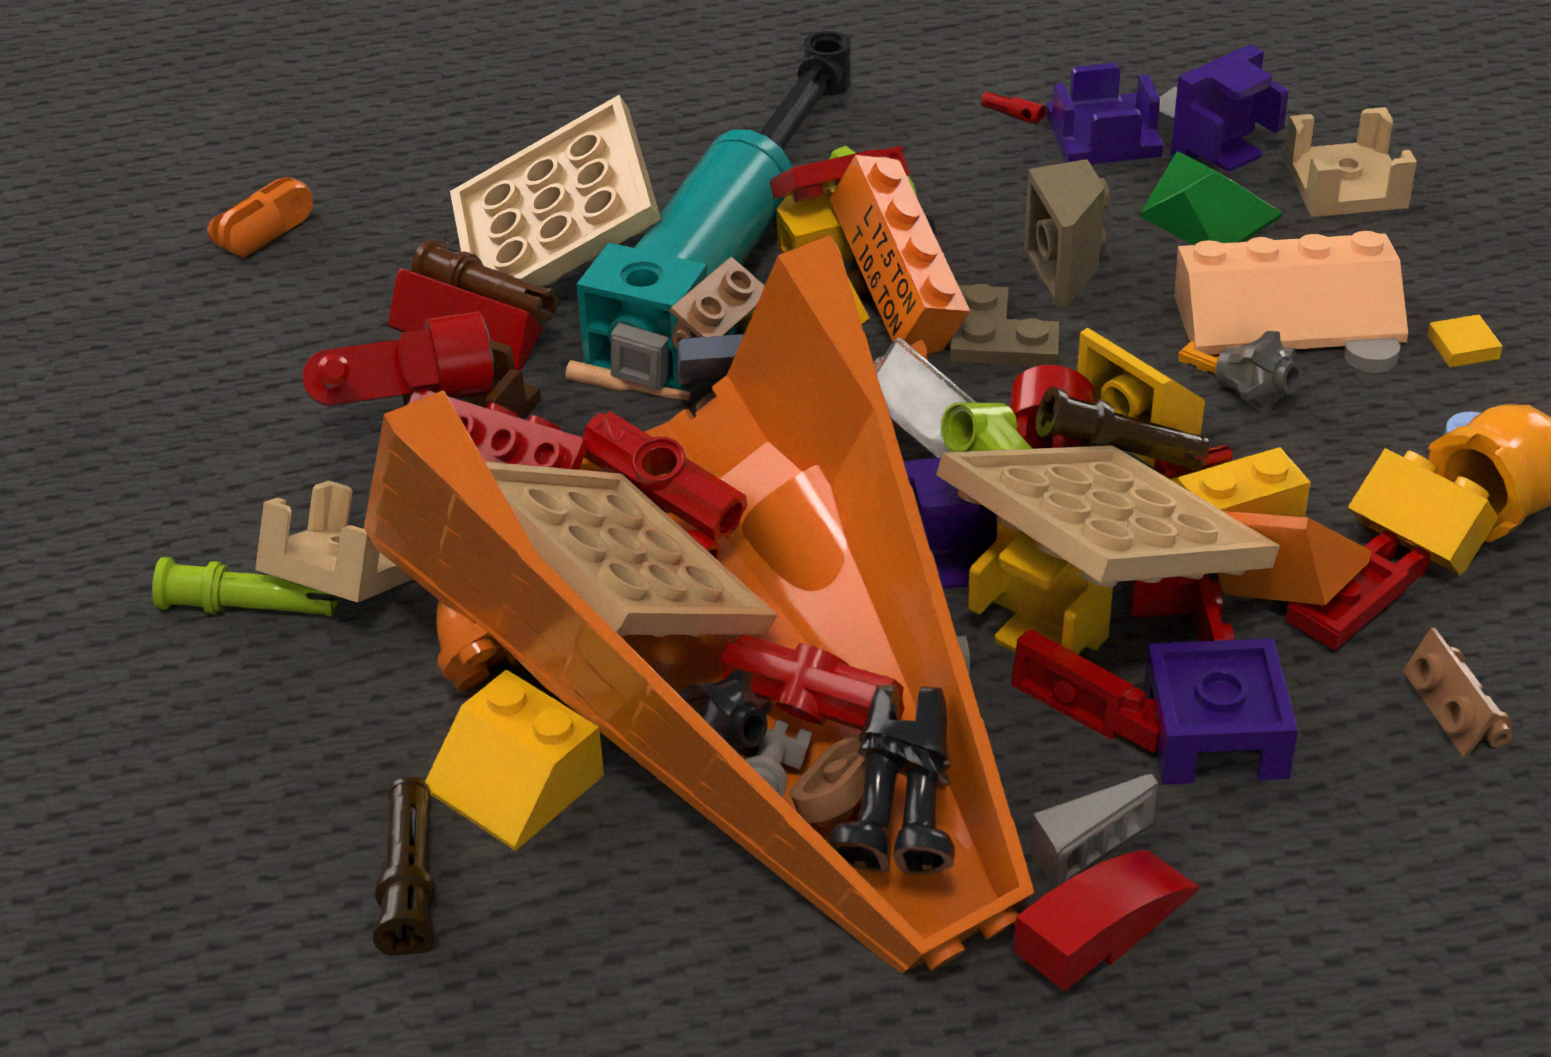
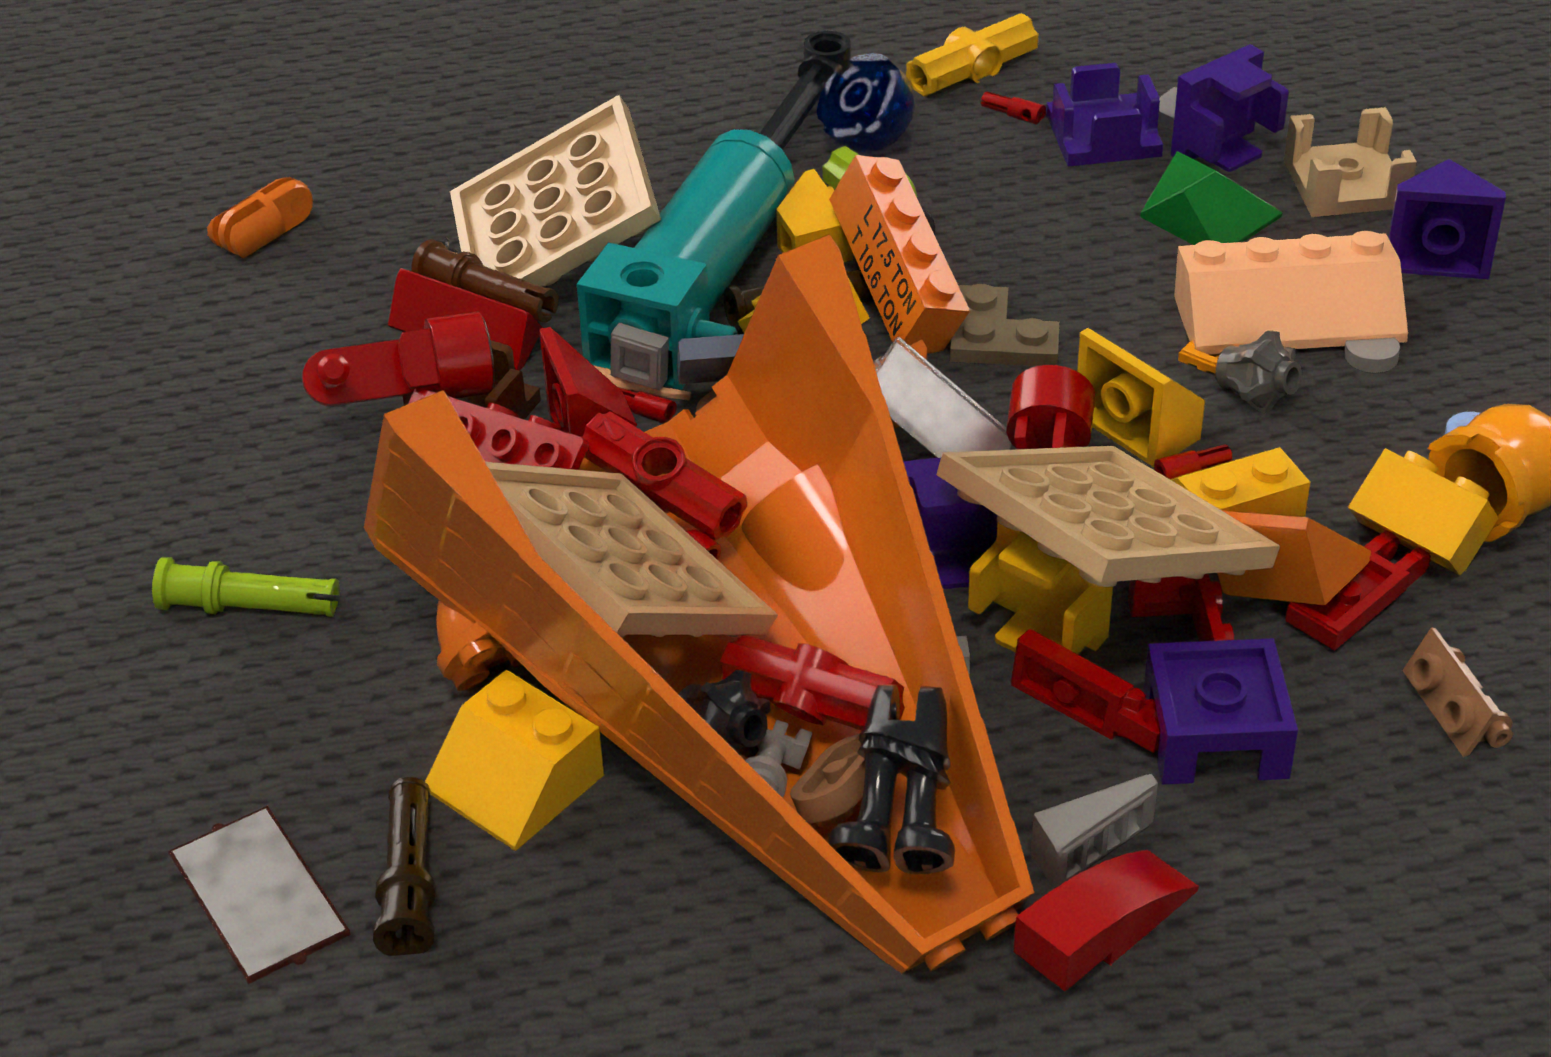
(258, 894): none -> flat silver piece
(329, 552): tan panel -> none
(576, 387): none -> red slope
(650, 405): none -> red pin
(716, 303): medium nougat hinge -> none
(808, 180): red hinge -> none
(867, 104): none -> clear blue cylinder
(972, 54): none -> yellow piece
(980, 427): lime piece -> none
(1065, 226): dark tan slope -> none
(1099, 425): dark brown pin -> none
(1446, 222): none -> dark purple slope
(1464, 340): yellow tile -> none

